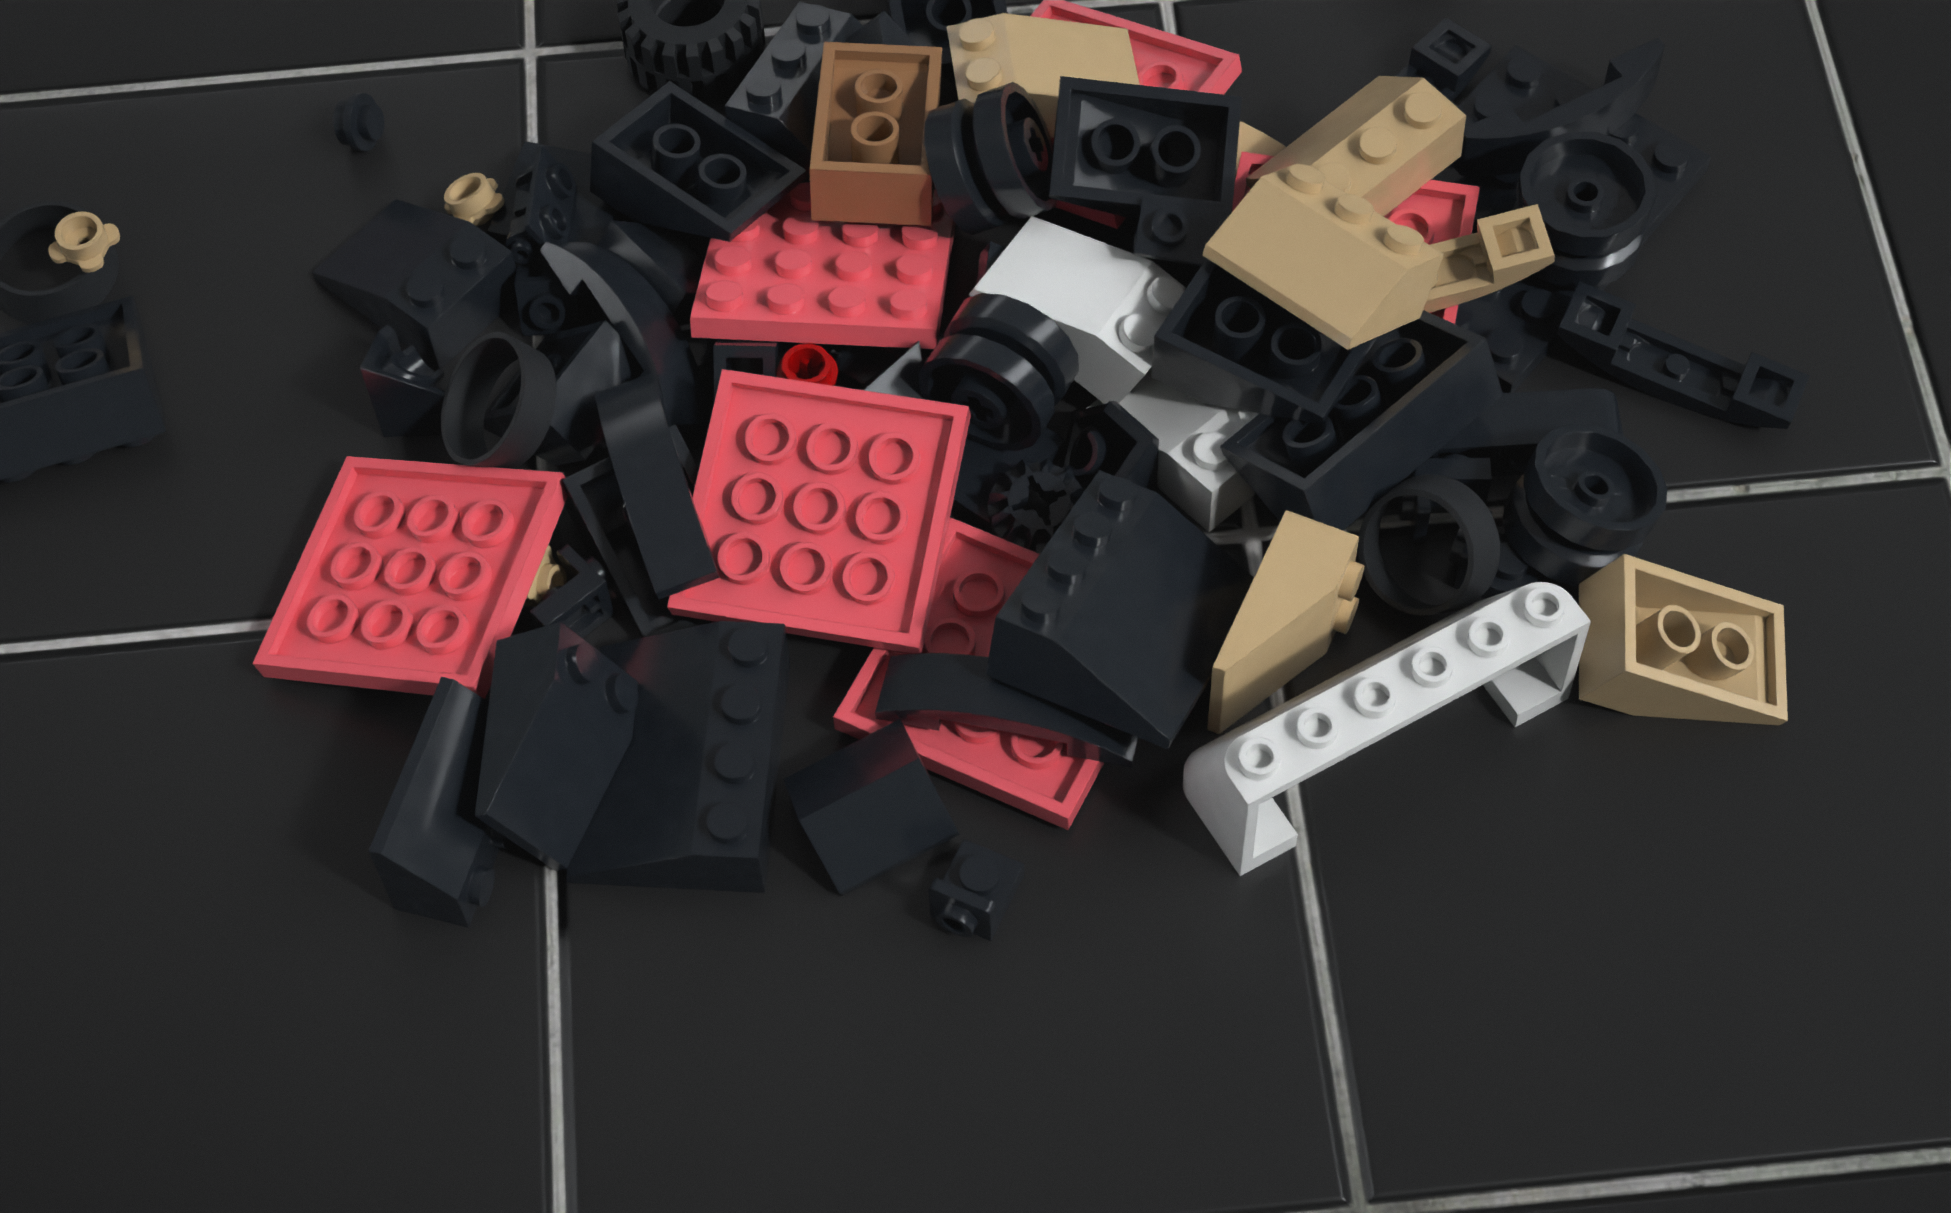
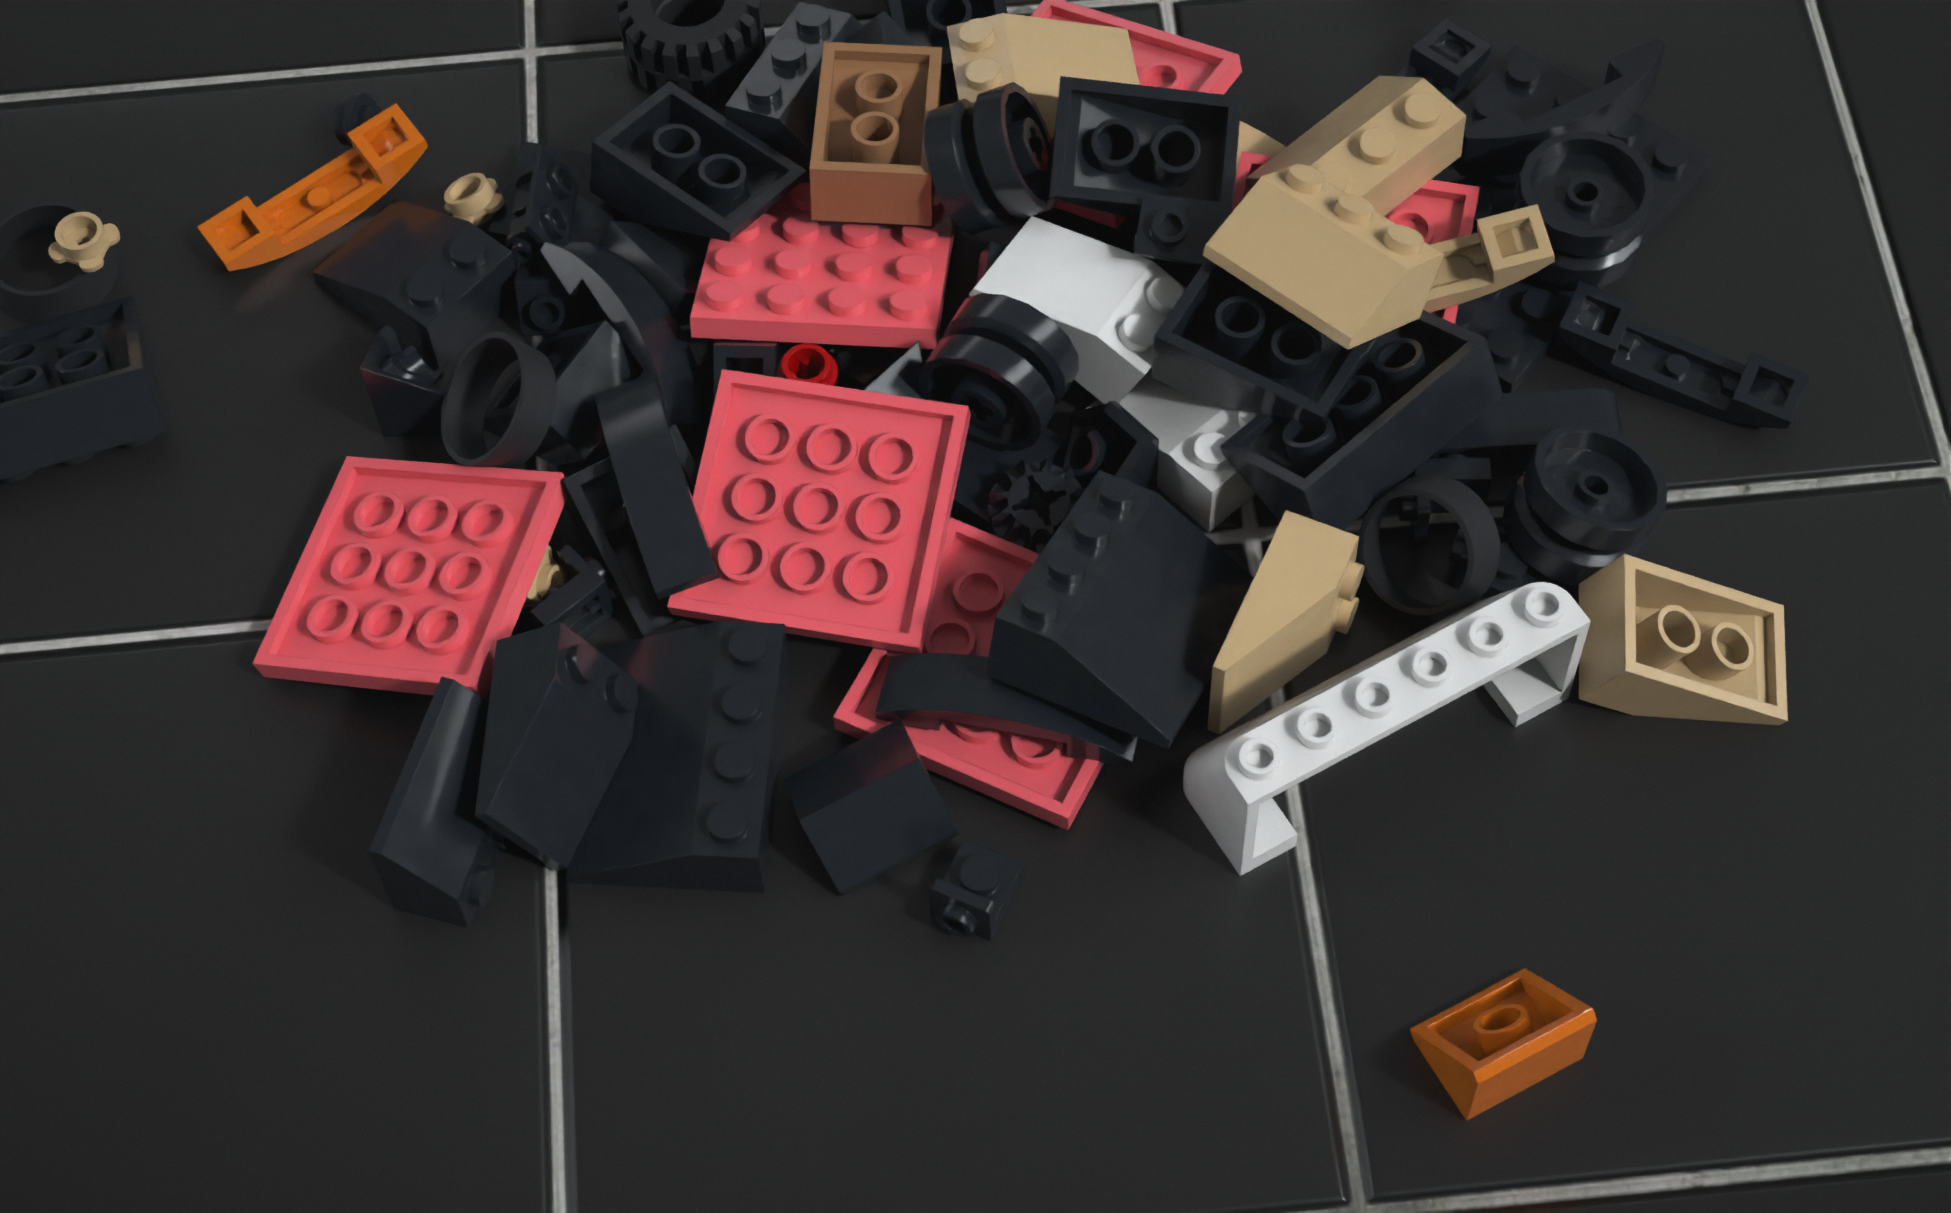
(321, 201): none -> orange slope
(1504, 1040): none -> orange slope

